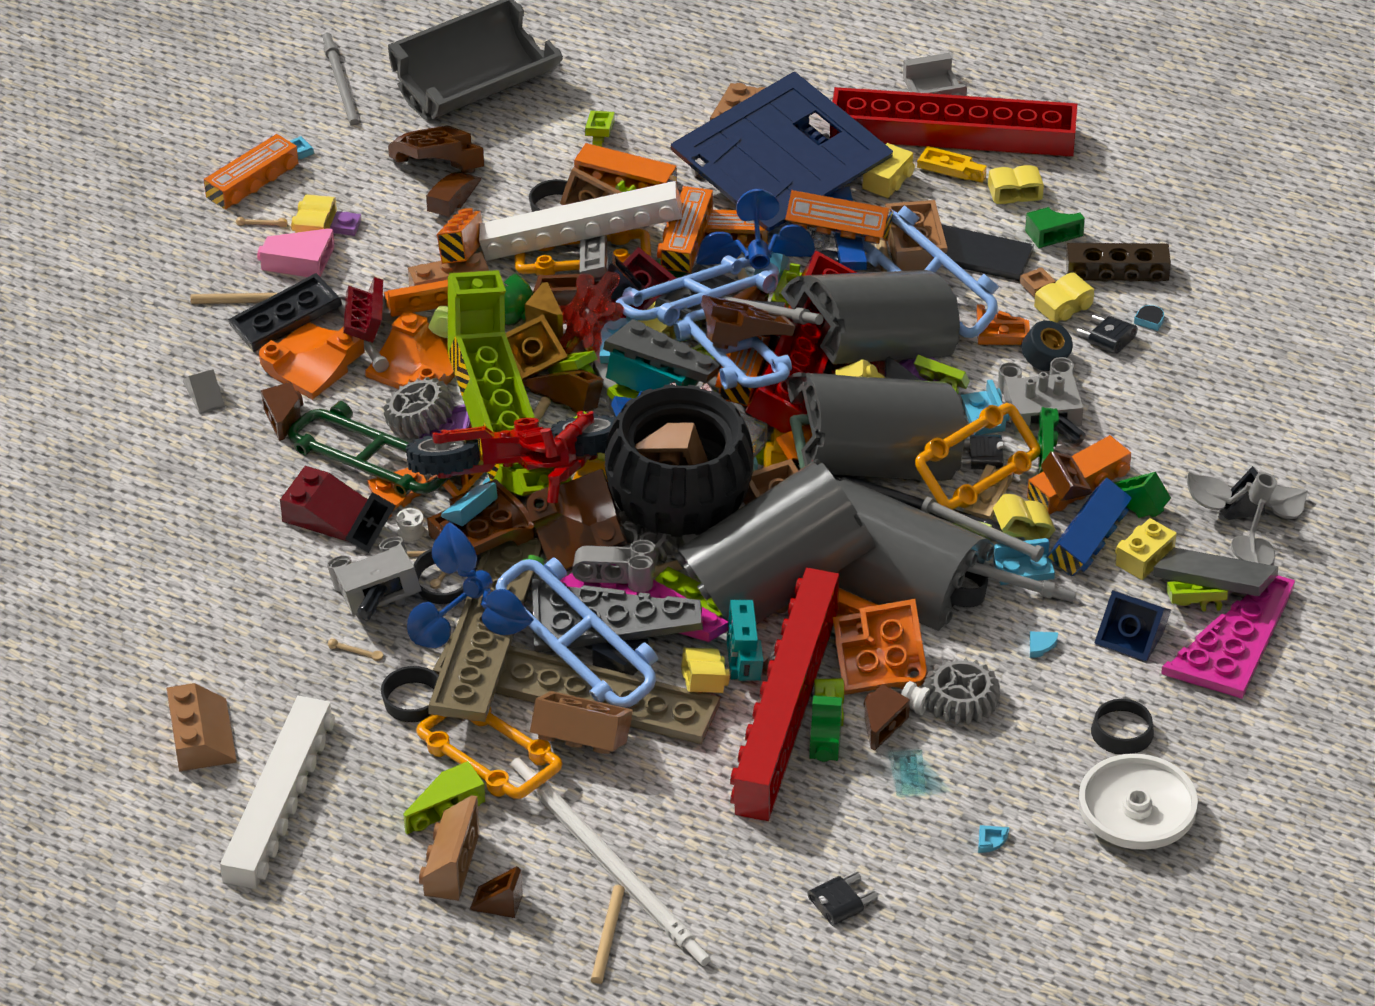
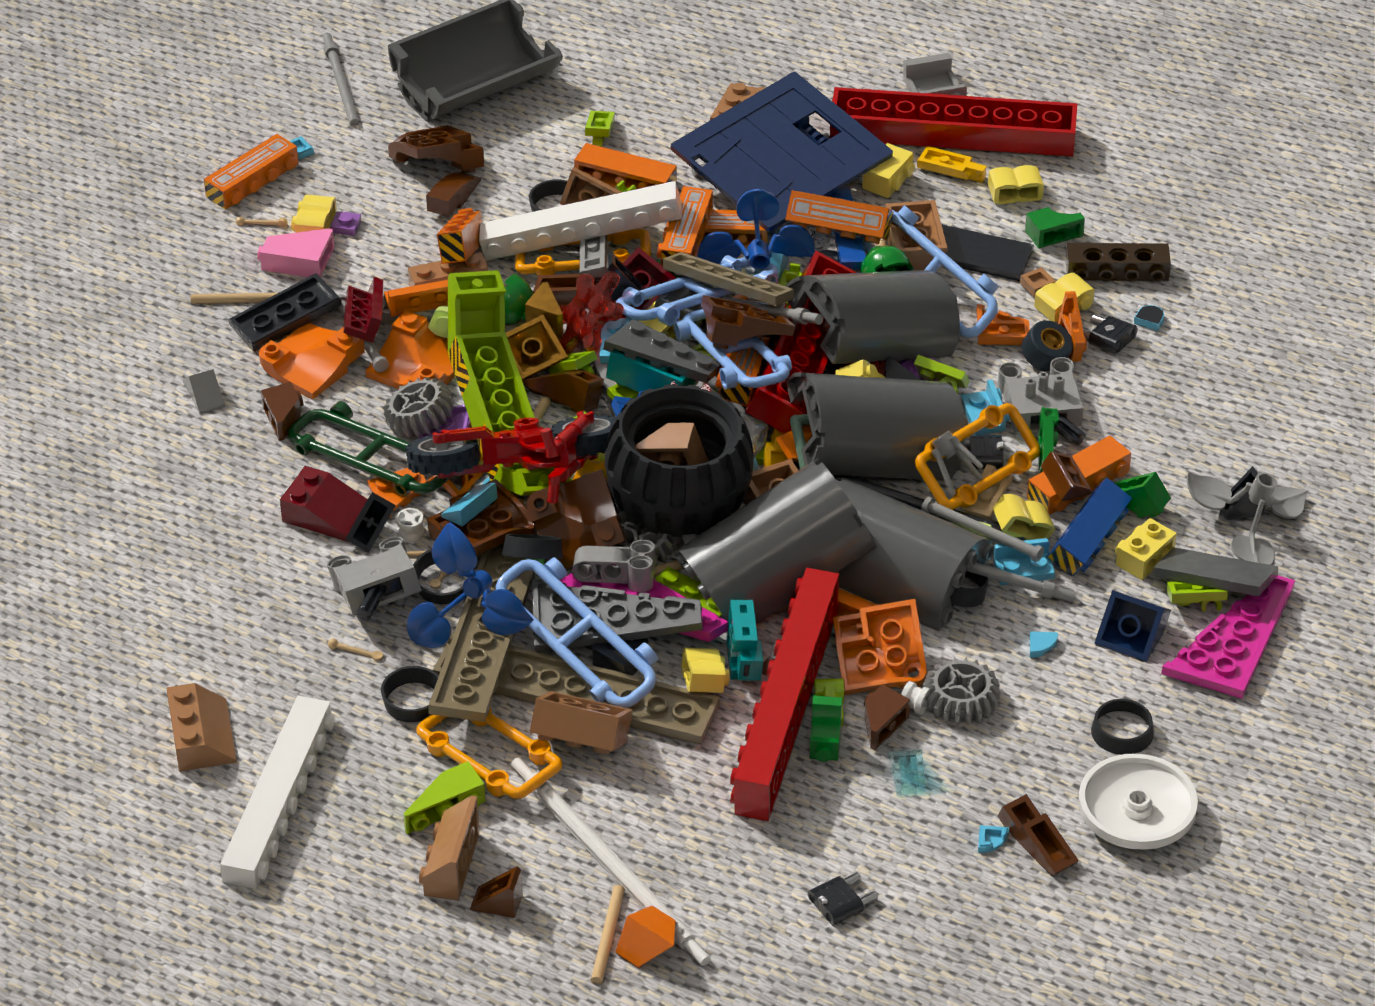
(532, 546): none -> black tyre
(646, 935): none -> orange slope
(729, 279): none -> dark tan plate
(885, 260): none -> green cylinder
(948, 446): none -> light grey plant
(1037, 835): none -> reddish brown slope
(1071, 321): none -> orange wing

